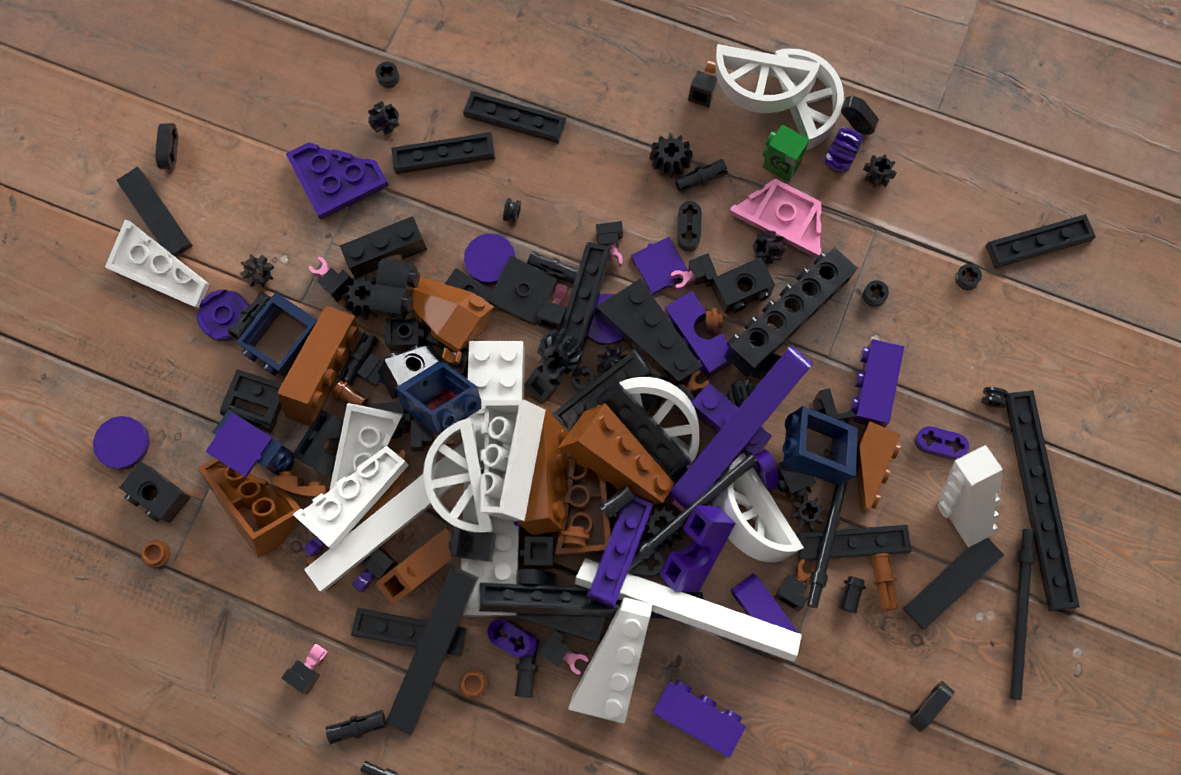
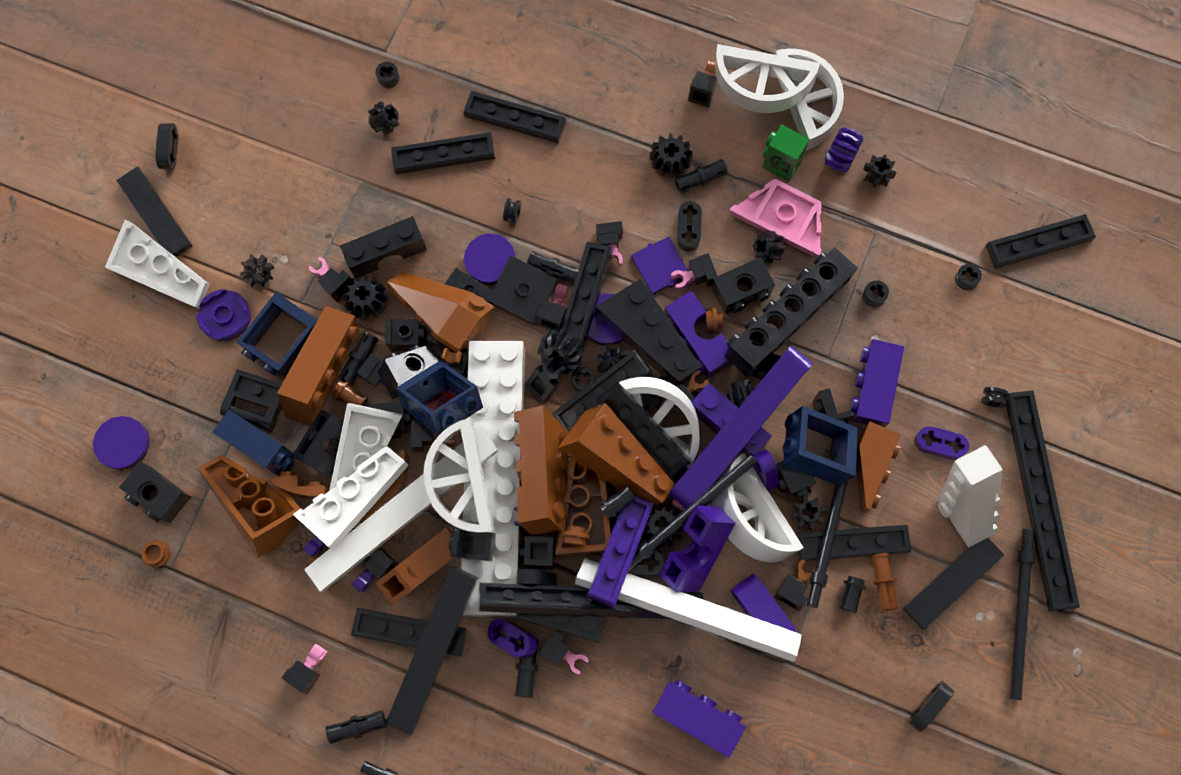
(239, 445): dark purple piece -> none
(248, 315): black pin -> none
(334, 177): dark purple plate -> none
(394, 288): black brick -> none
(473, 684): dark orange plate -> none
(509, 456): white wedge -> none
(612, 671): white wedge -> none
(859, 115): black beam -> none

